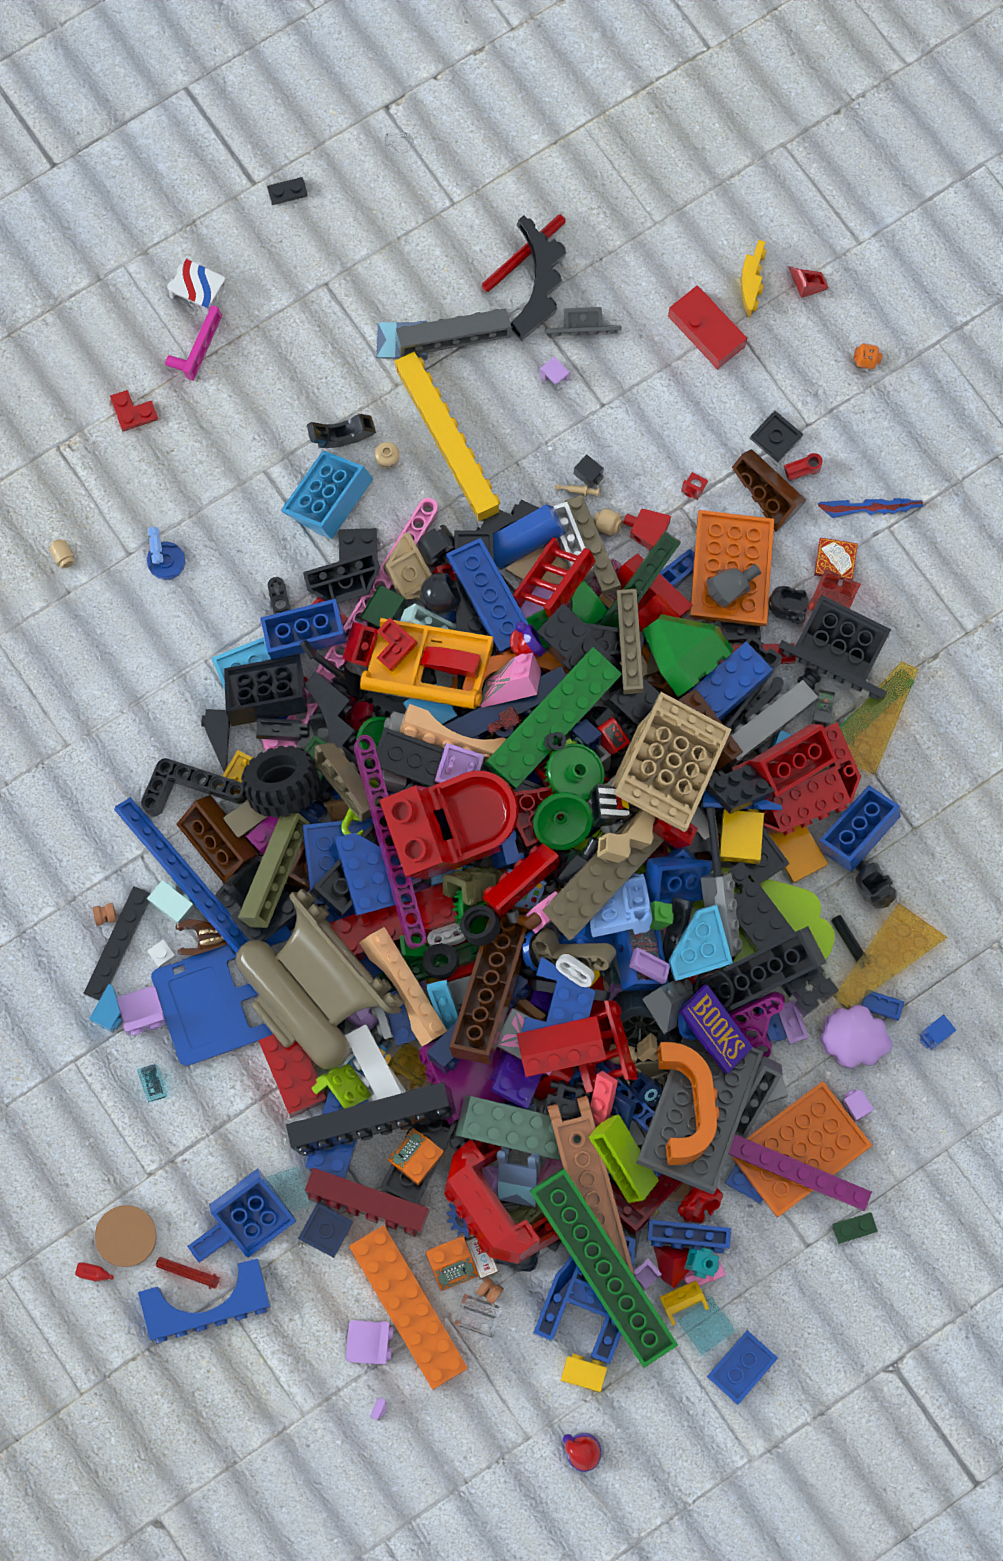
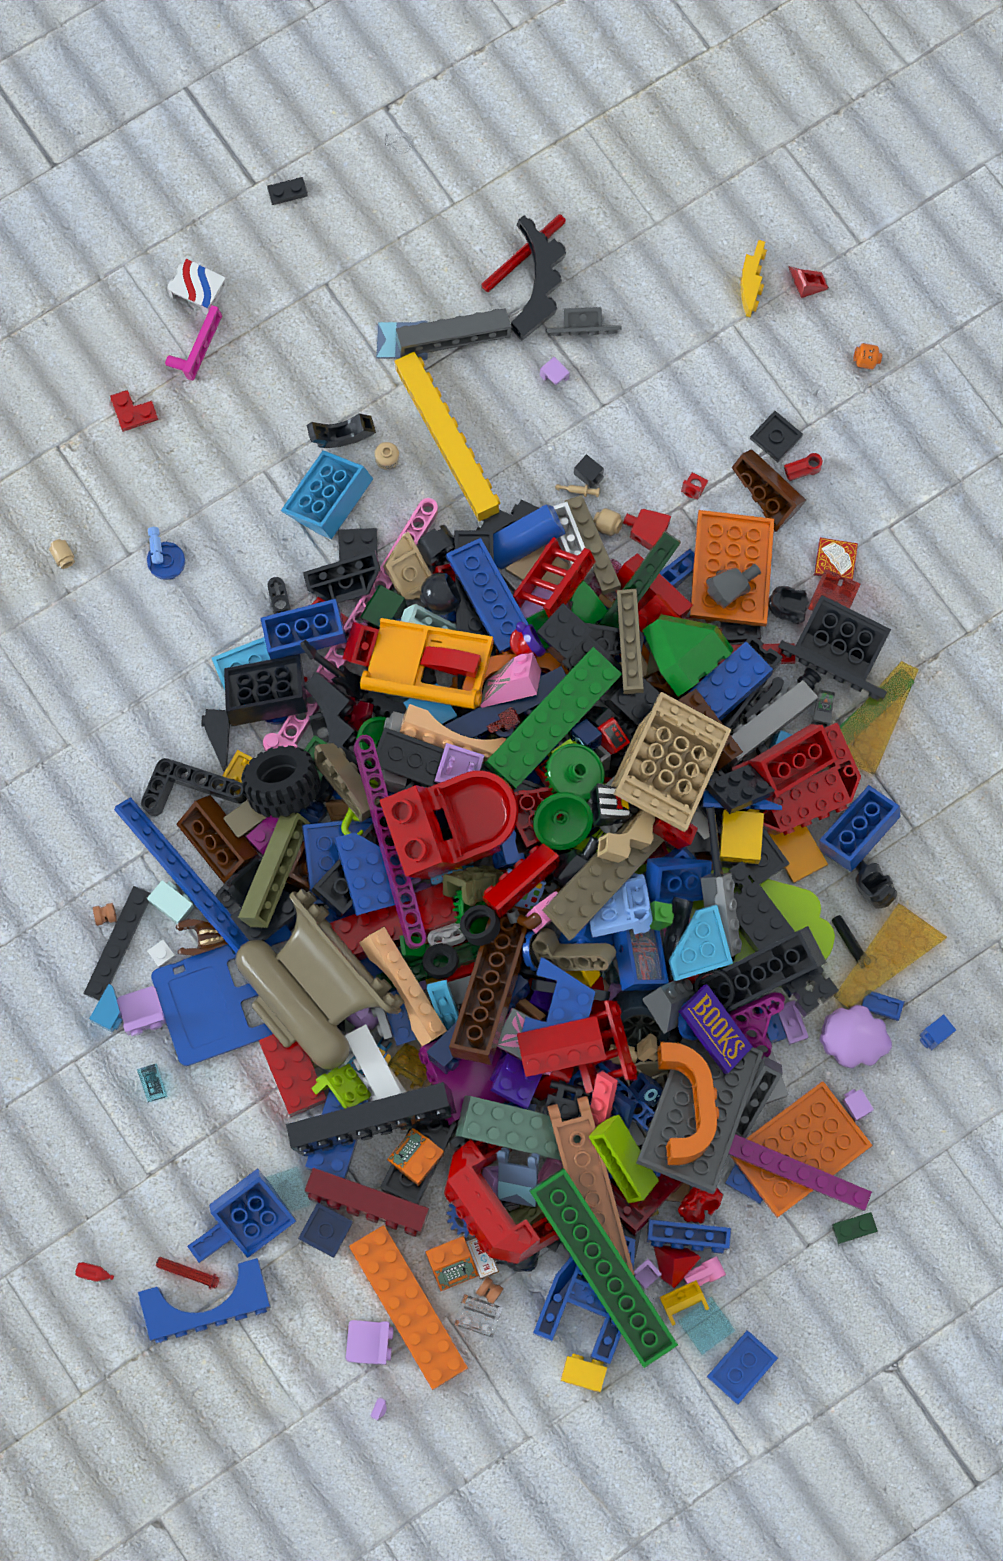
(125, 1236): medium nougat tile -> none
(281, 729): black hinge -> none
(399, 644): red plate -> none
(559, 744): black bush -> none
(575, 970): white plate -> none
(582, 1451): red piece -> none
(649, 965): lavender tile -> none
(702, 1262): teal brick -> none
(707, 327): red brick -> none
(871, 506): blue sword -> none

